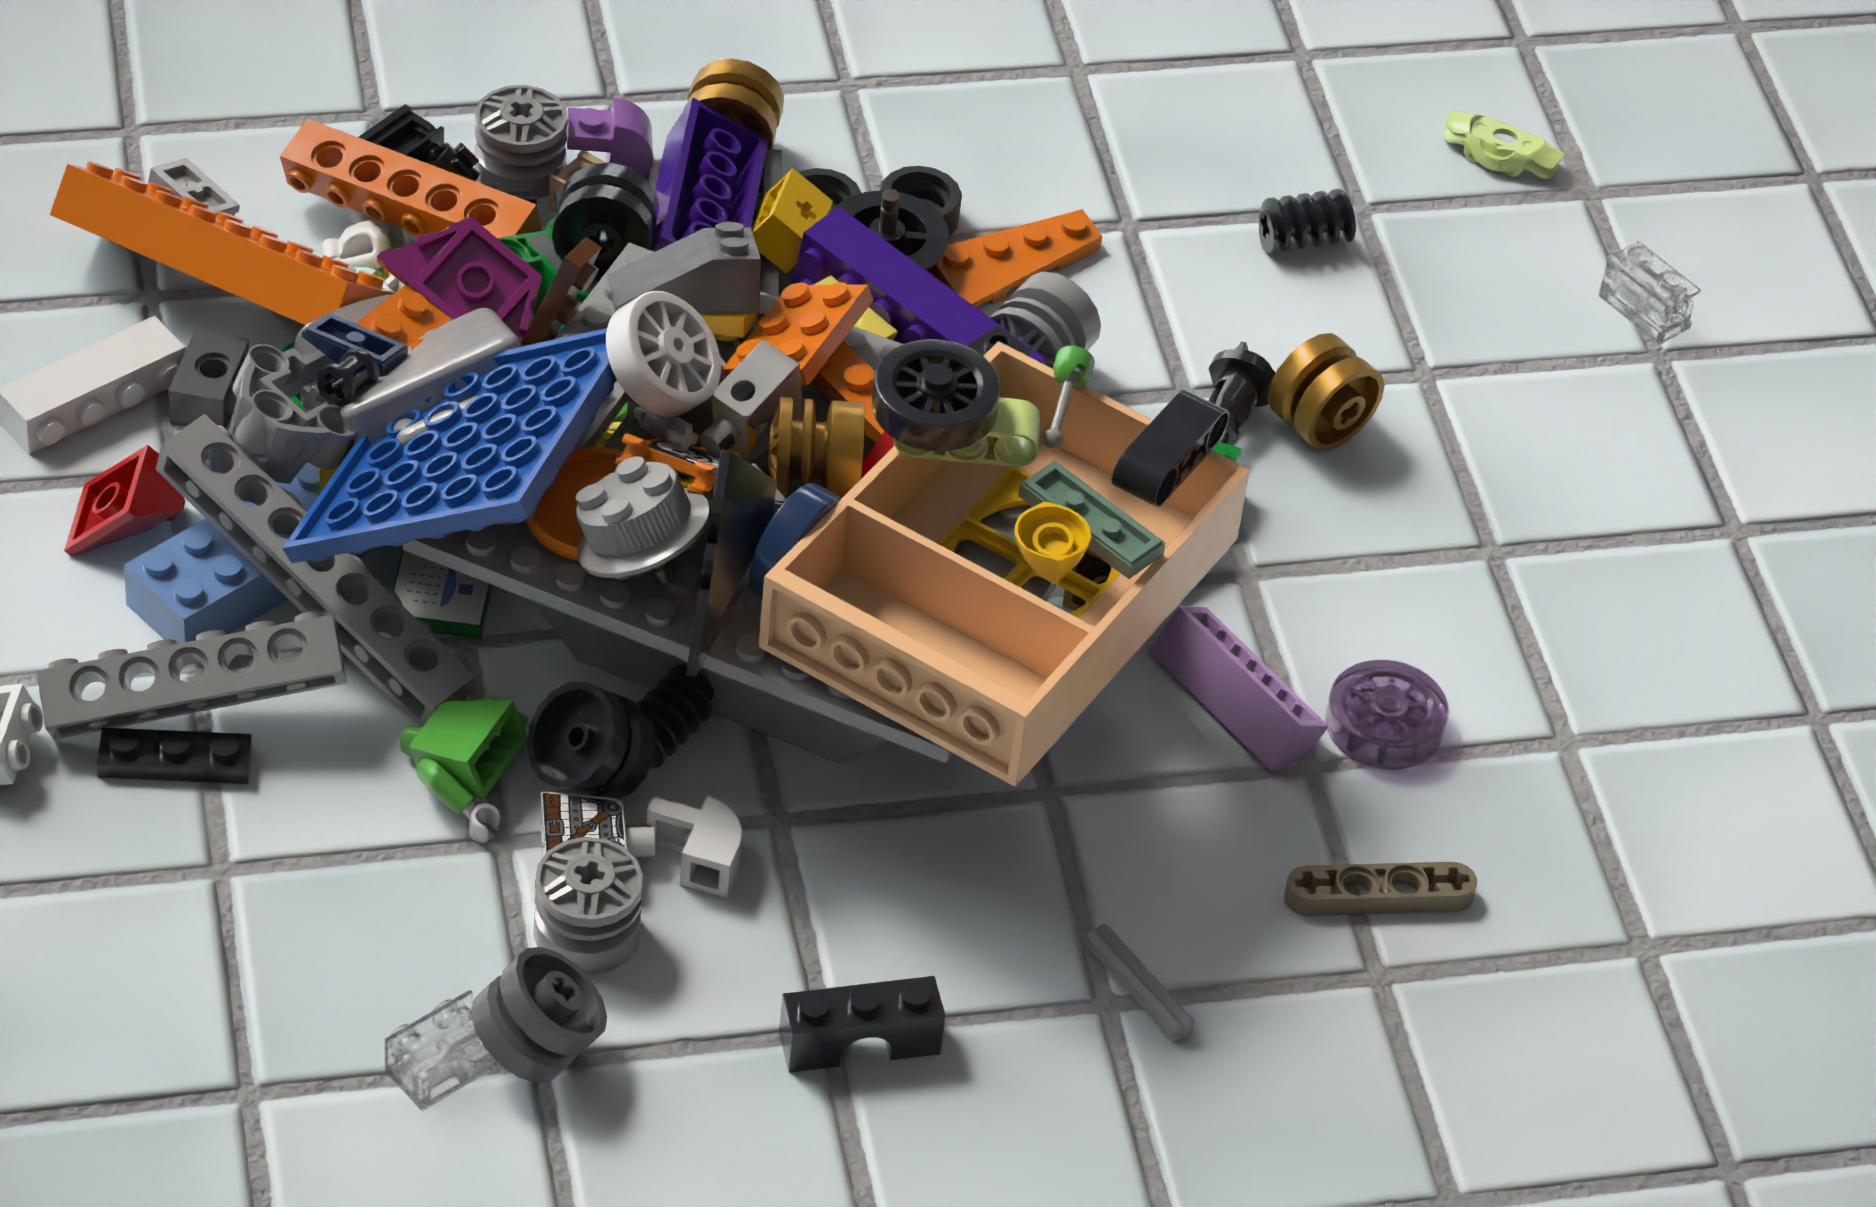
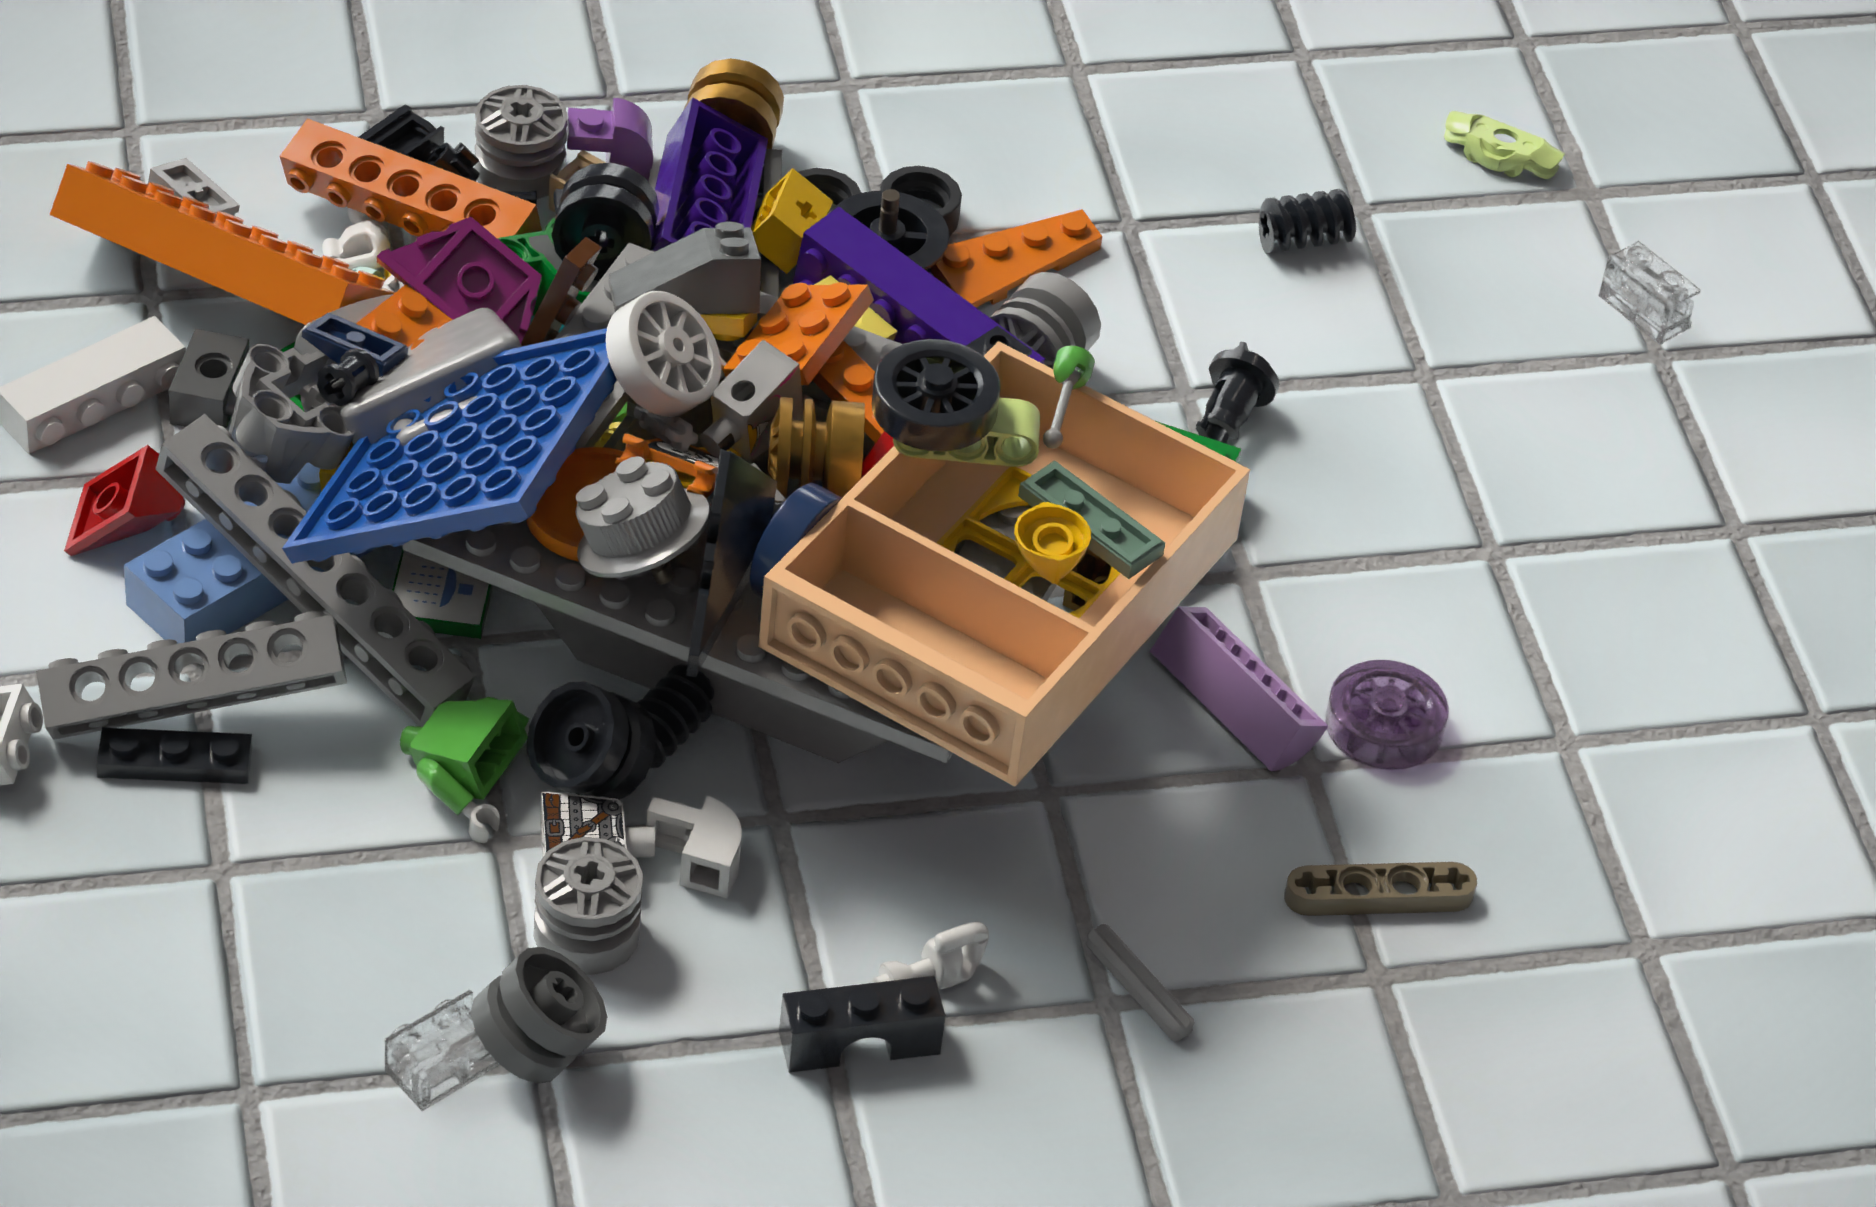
(948, 957): none -> white piece
(1170, 448): black beam -> none
(1325, 391): pearl gold wheel -> none

